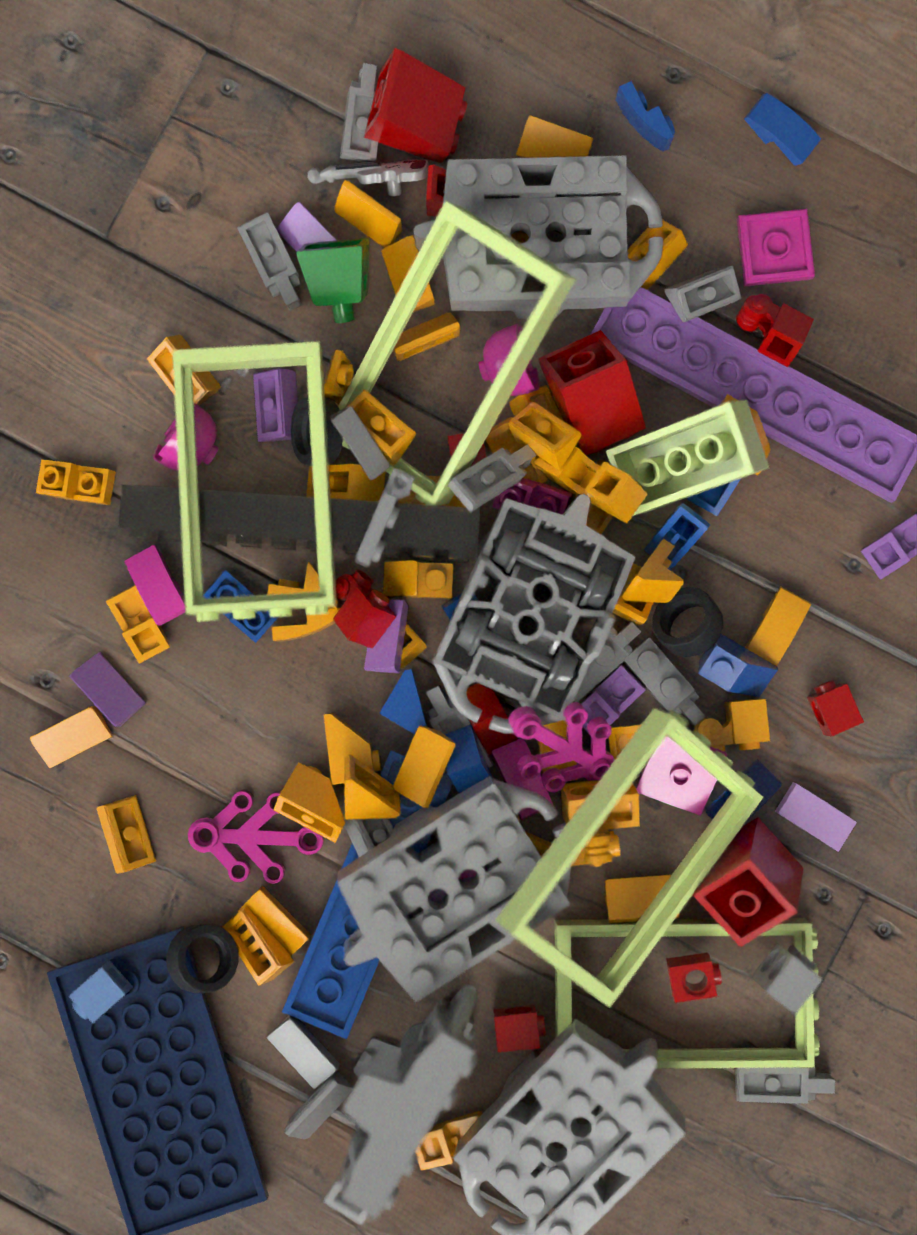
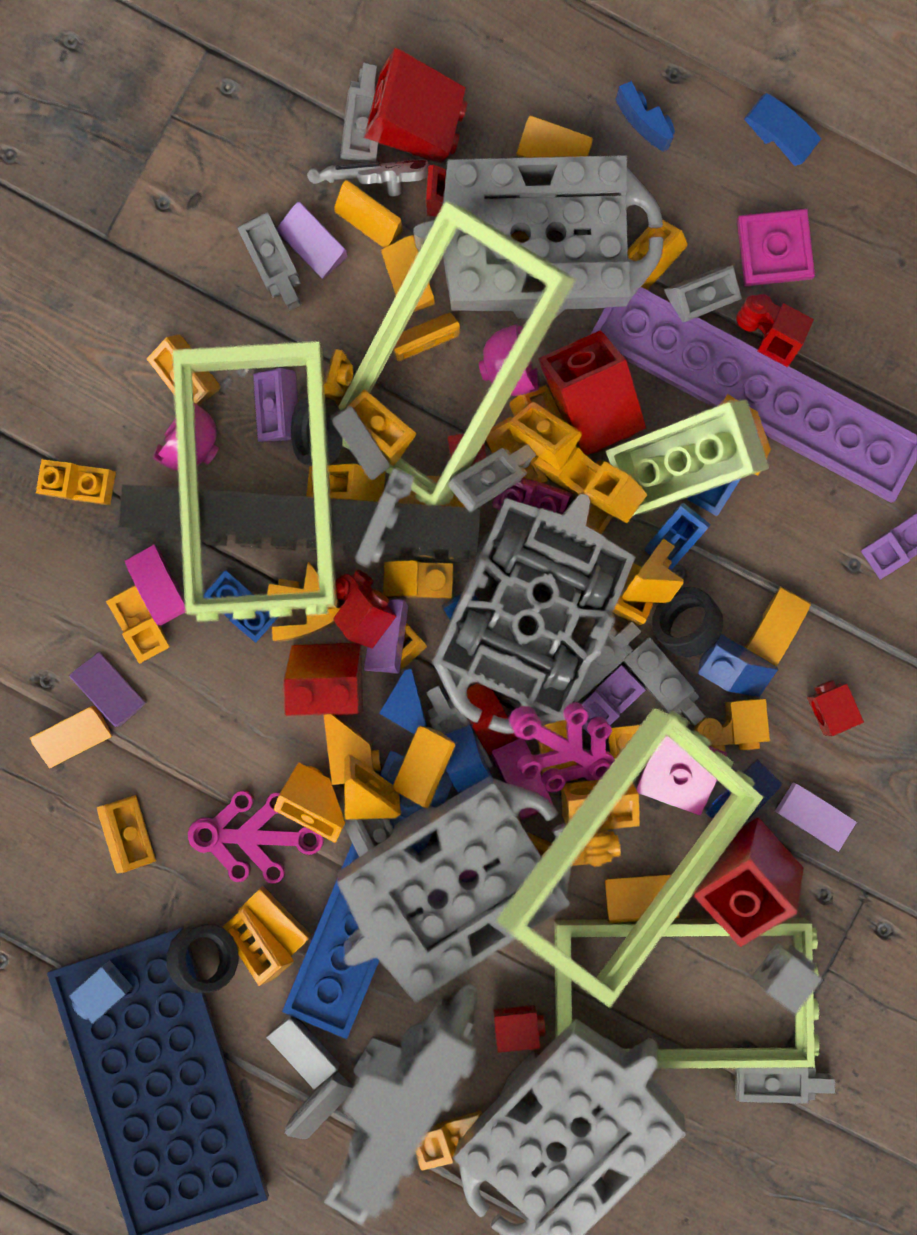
(323, 679): none -> red slope
(336, 274): green torso -> none
(679, 968): red brick -> none

